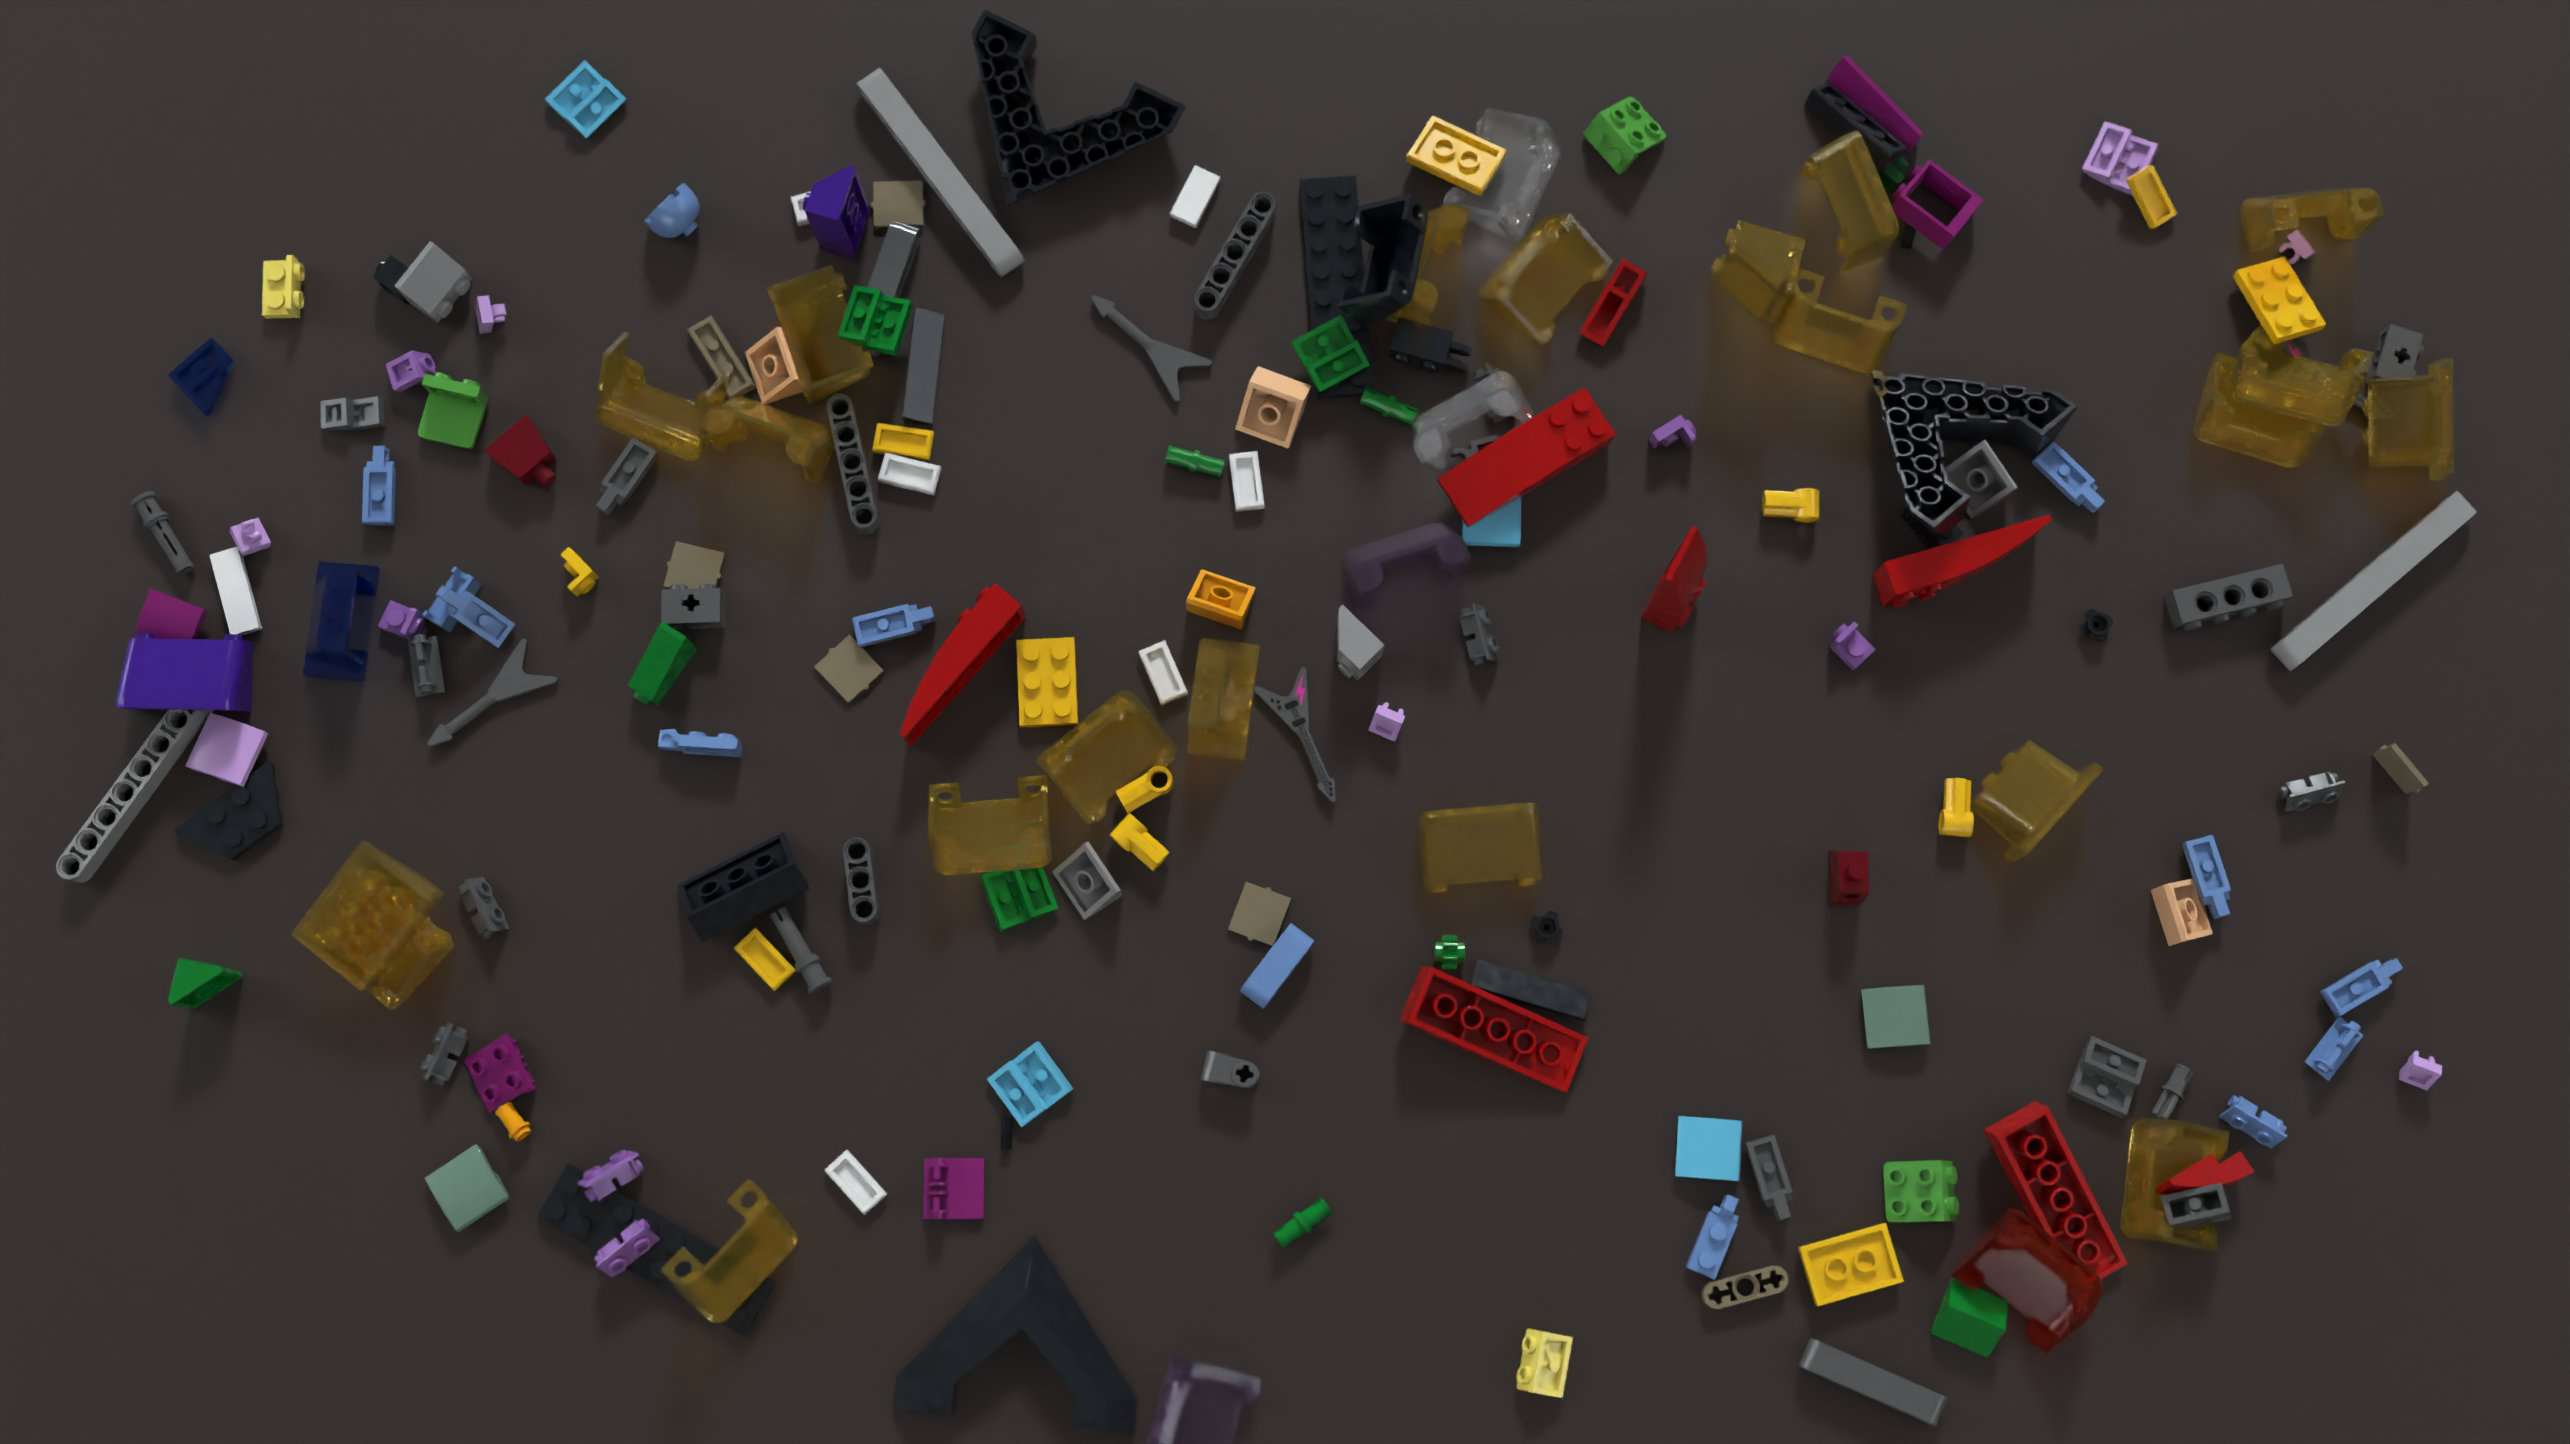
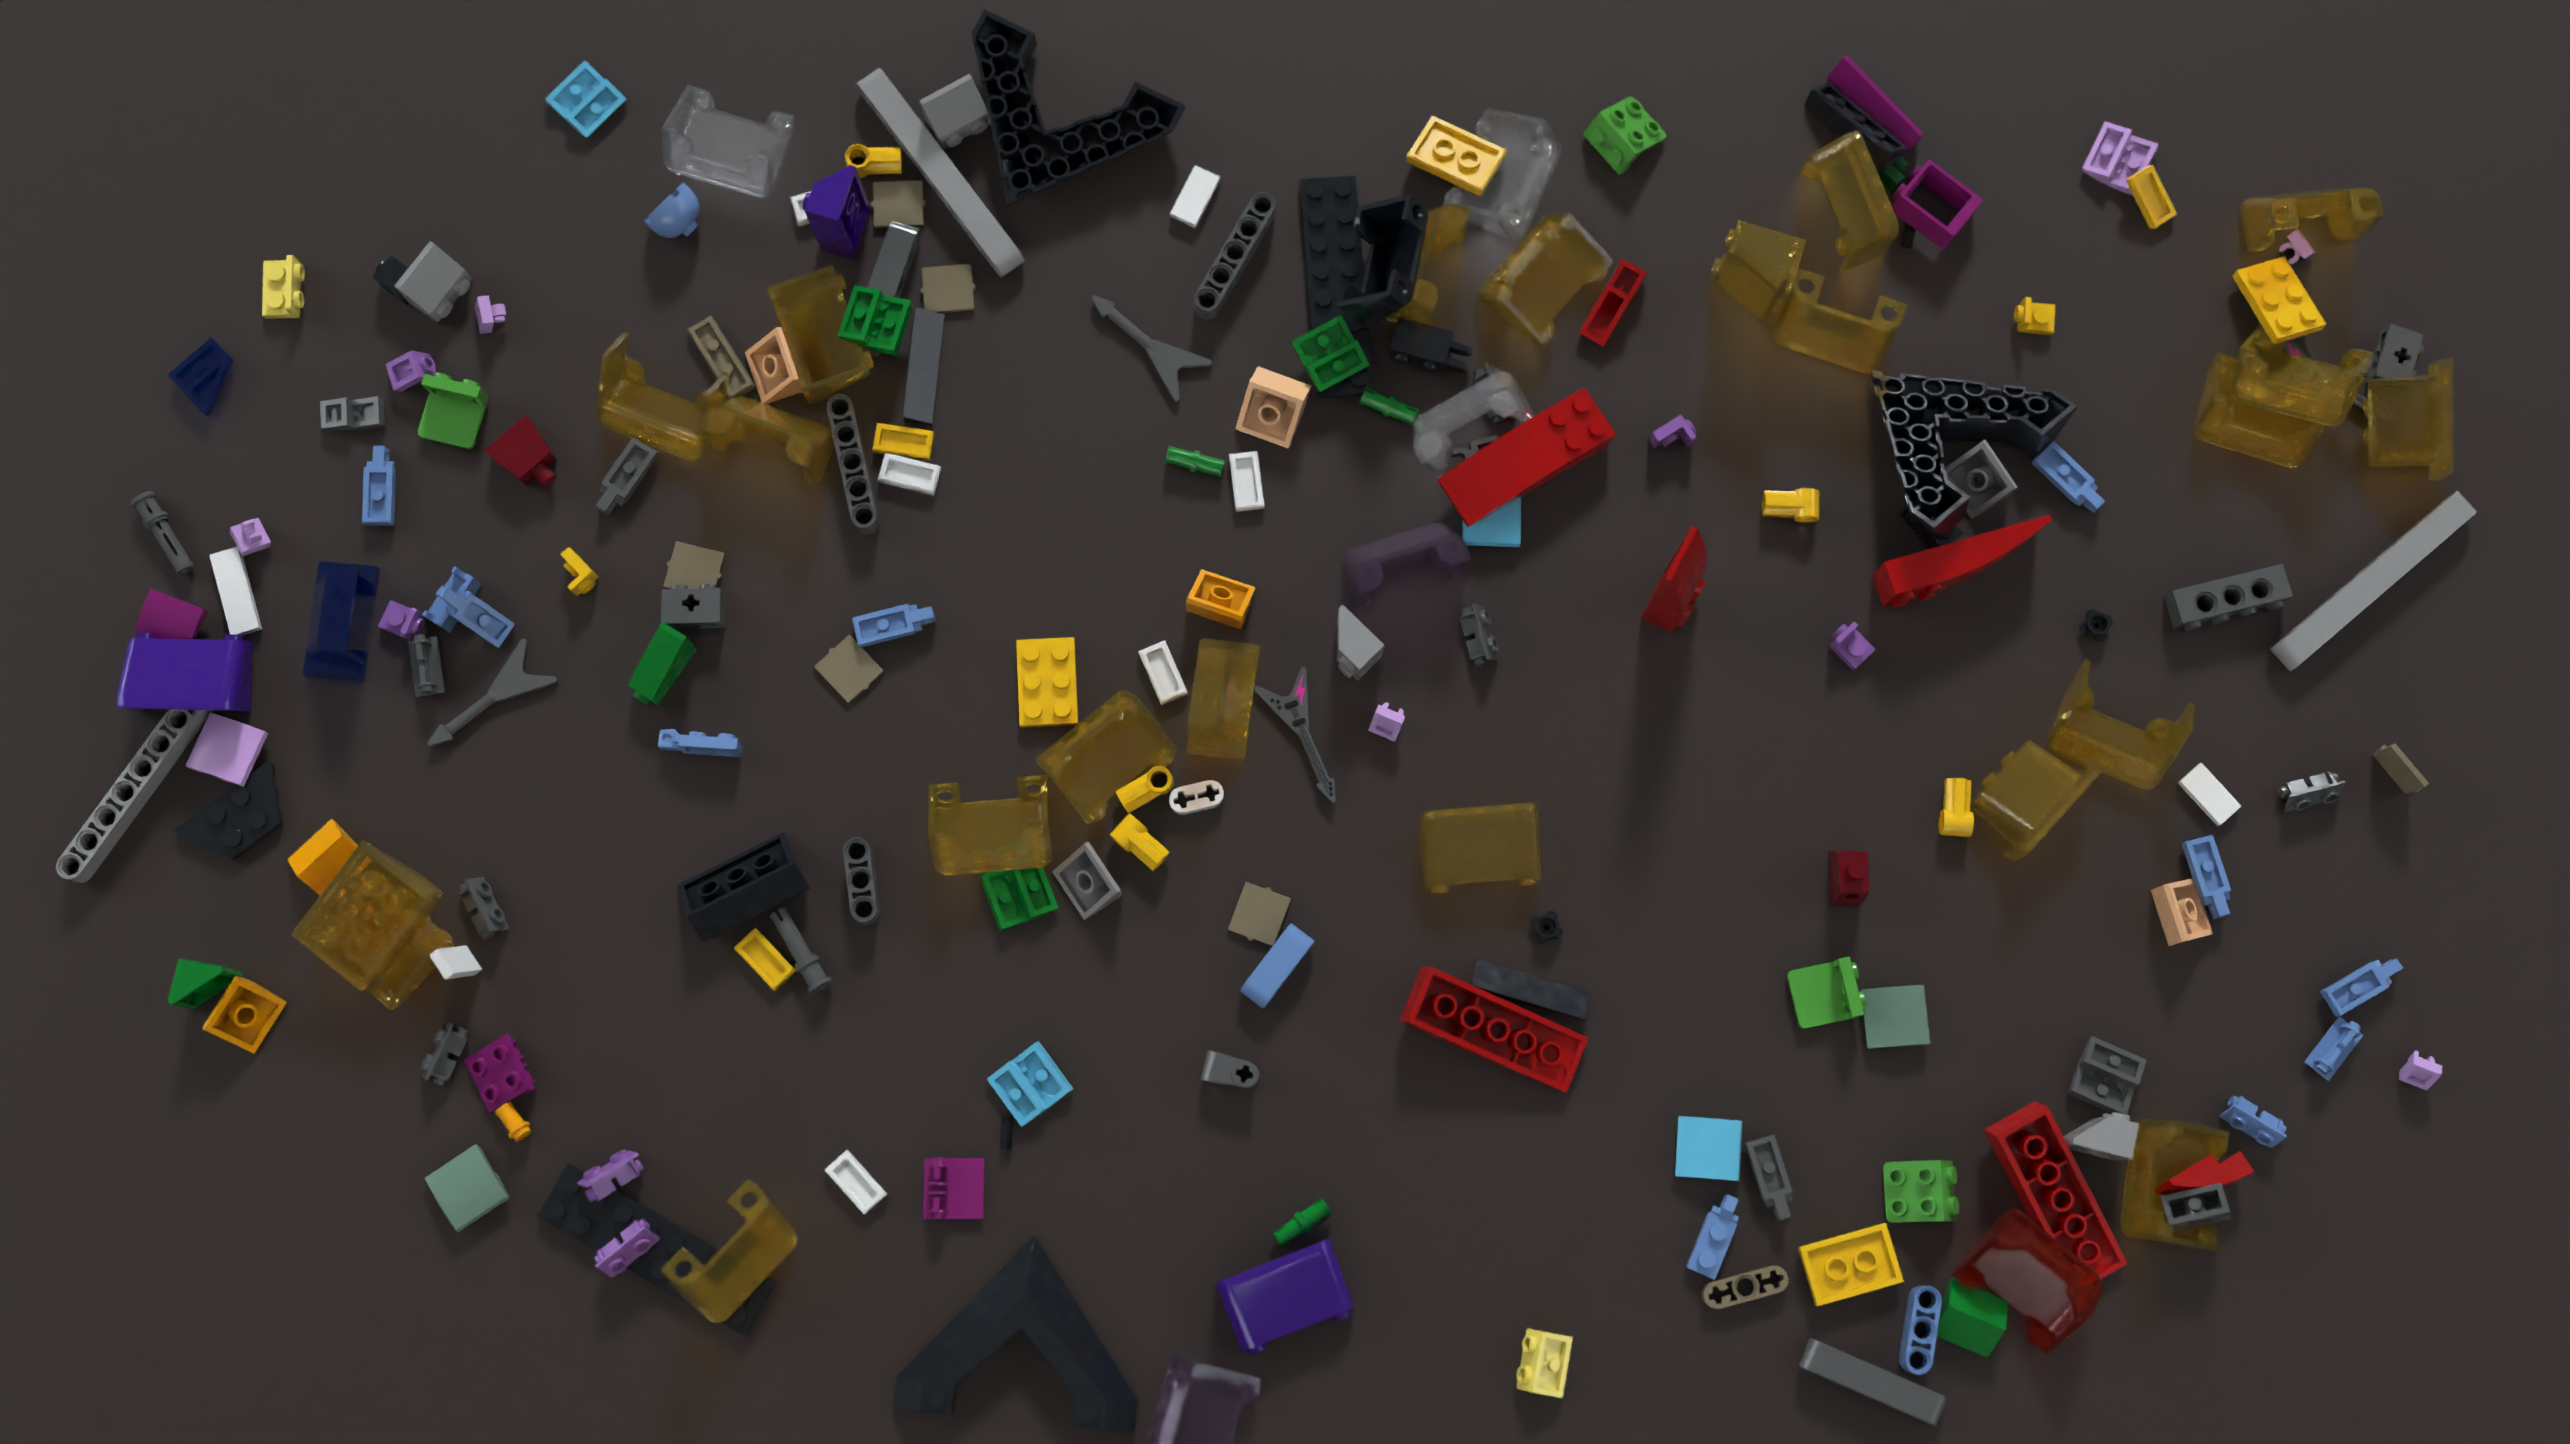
(244, 1014): none -> light orange slope
(322, 856): none -> light orange slope
(455, 962): none -> white tile
(724, 146): none -> clear windscreen
(876, 160): none -> yellow piece
(948, 288): none -> dark tan piece
(955, 112): none -> light grey slope
(961, 657): red slope -> none
(1195, 790): none -> white beam
(1285, 1296): none -> dark purple windscreen
(1449, 953): green gear -> none
(1826, 993): none -> bright green bracket
(1910, 1342): none -> medium blue beam
(2035, 317): none -> yellow bracket
(2105, 1137): none -> light grey slope
(2119, 748): none -> clear yellow windscreen
(2172, 1091): dark grey axle -> none
(2209, 794): none -> white tile

